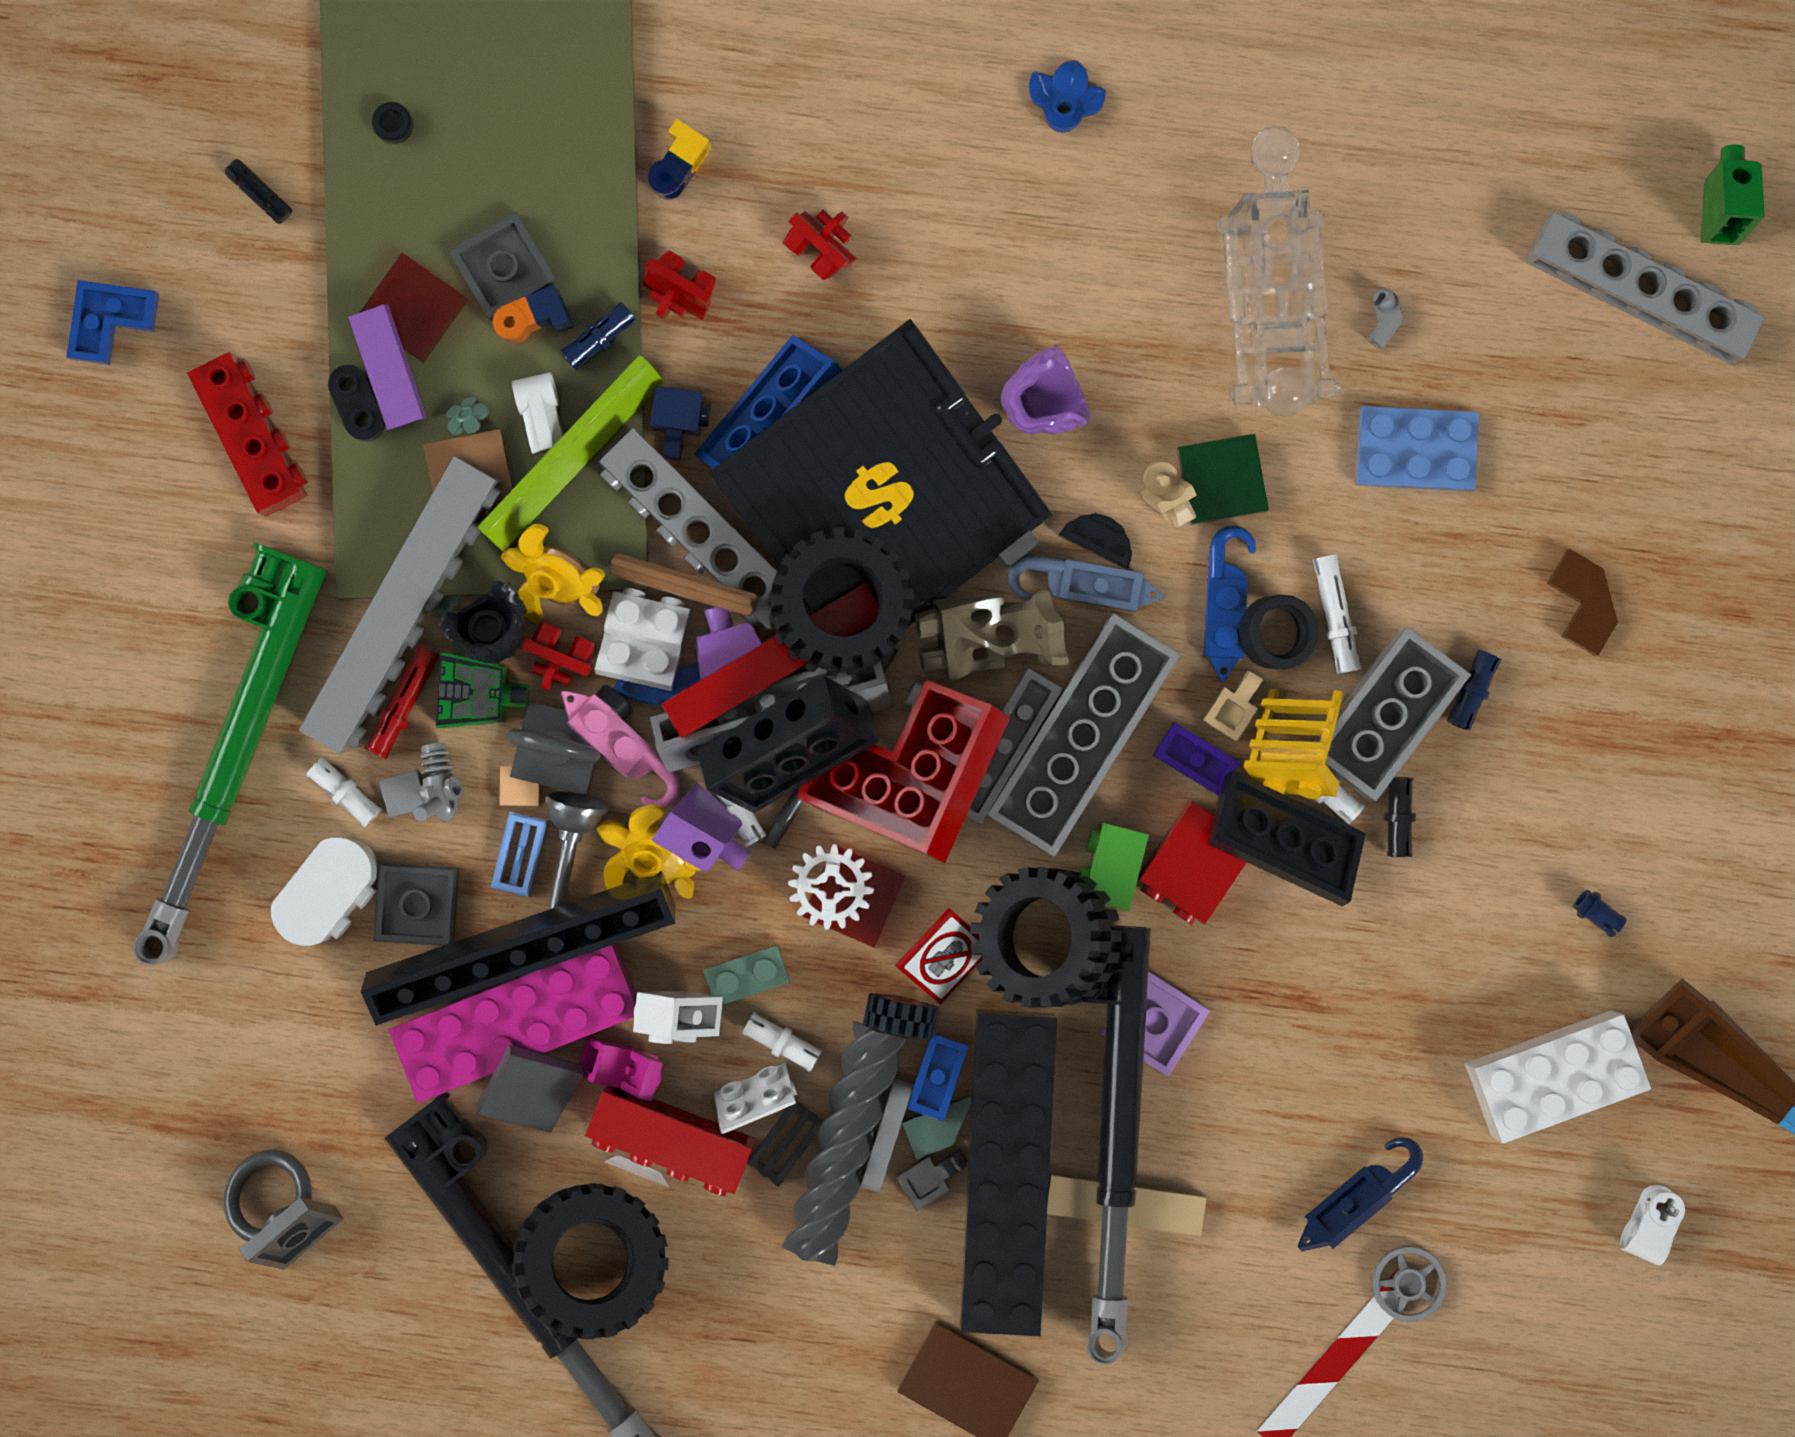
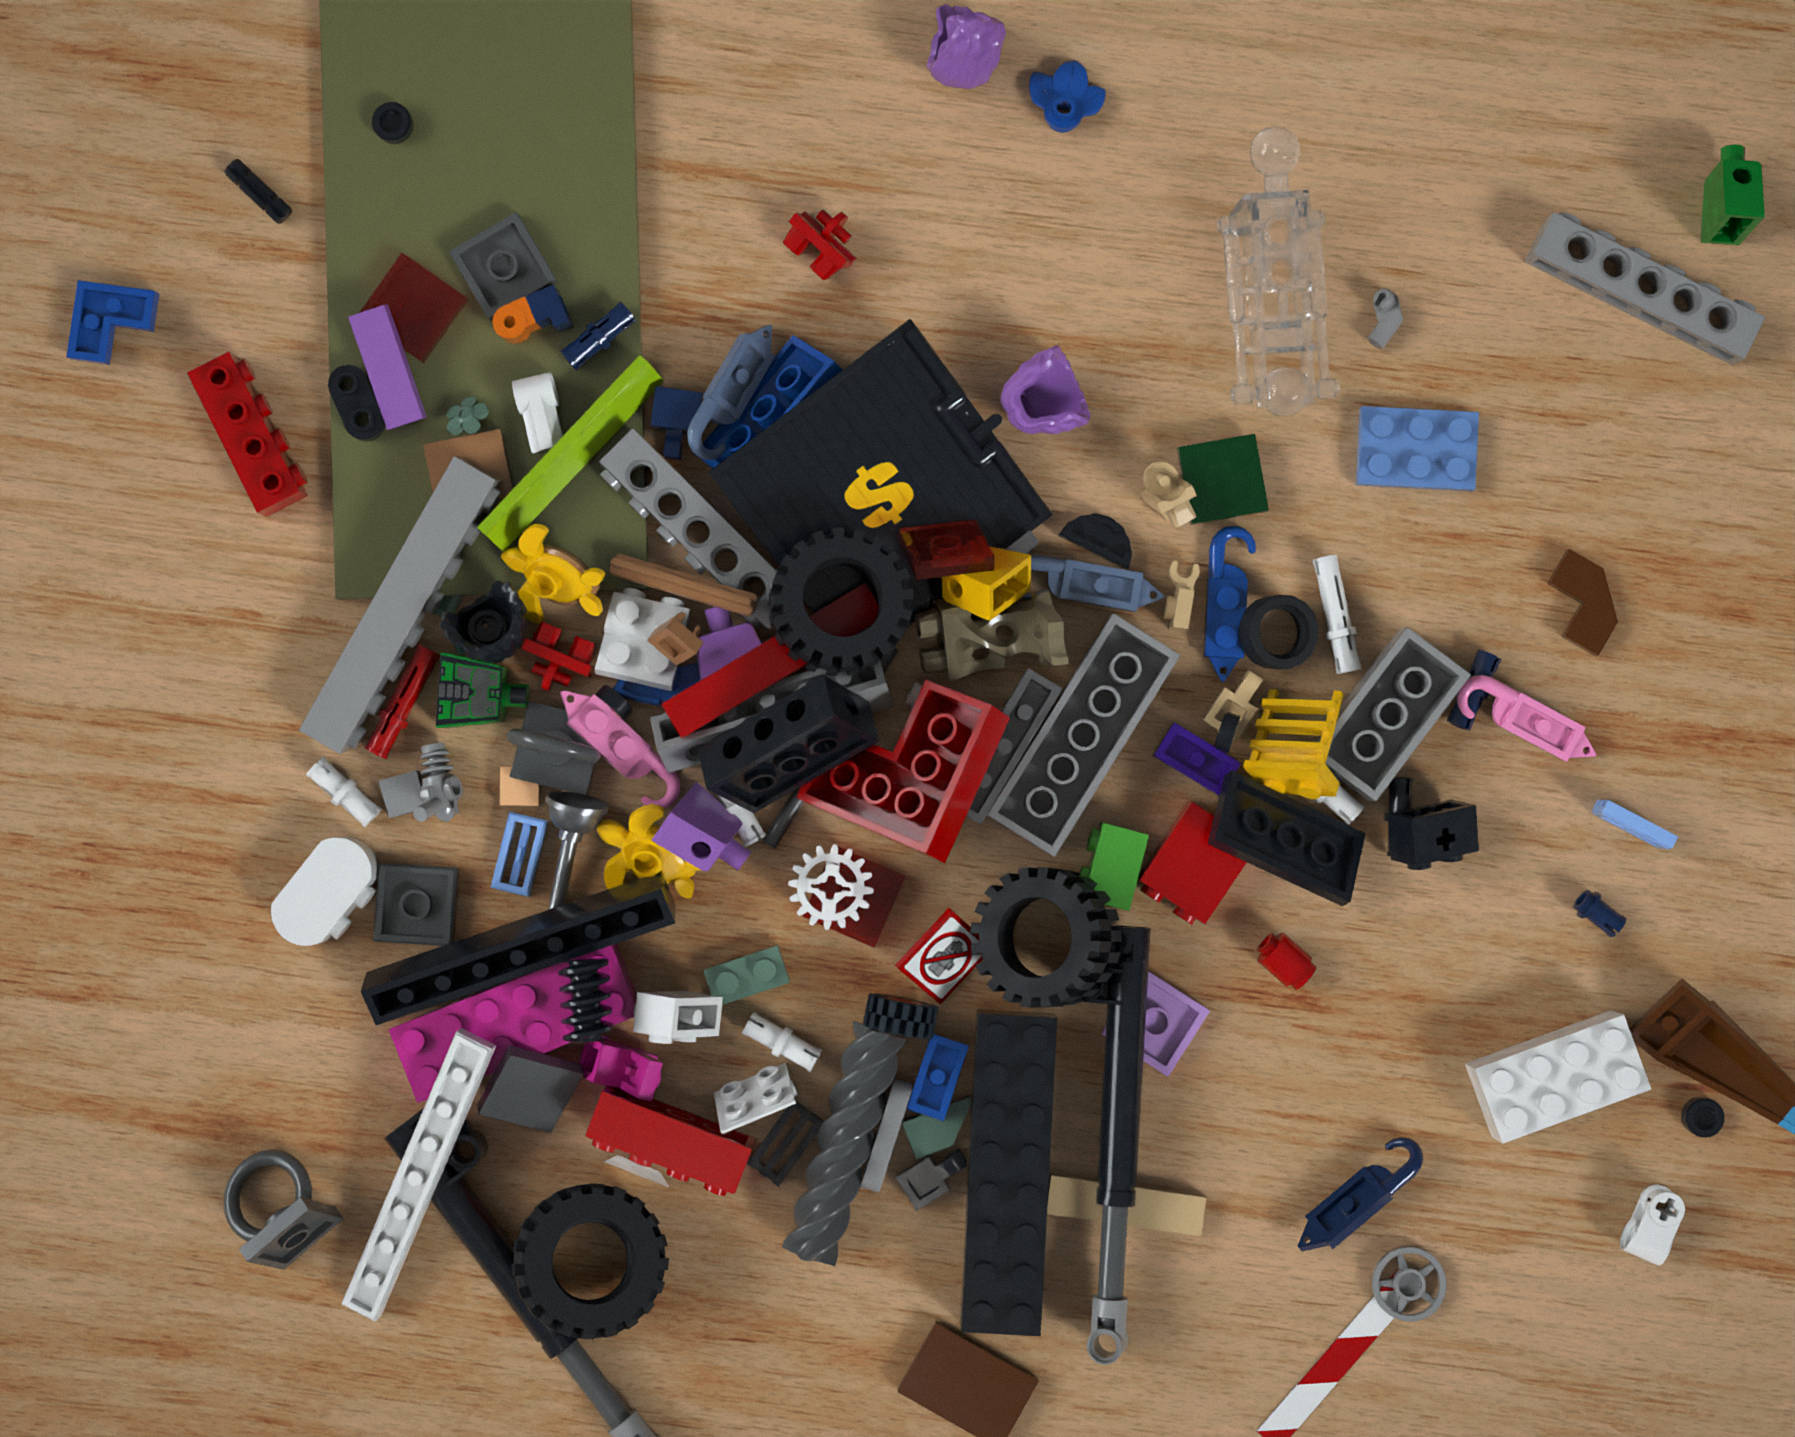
(285, 600): green piece -> none
(418, 1174): none -> white tile
(586, 1000): none -> black piece
(675, 291): red hips -> none
(676, 640): none -> medium nougat tile
(684, 157): leg -> none
(732, 387): none -> sand blue plate
(946, 549): none -> clear red tile
(965, 47): none -> medium lavender hair
(990, 591): none -> yellow torso
(1179, 607): none -> tan plate
(1227, 732): none -> black tile
(1286, 960): none -> red brick
(1433, 833): none -> black brick
(1529, 719): none -> bright pink plate
(1634, 824): none -> light blue tile
(1702, 1117): none -> black tile

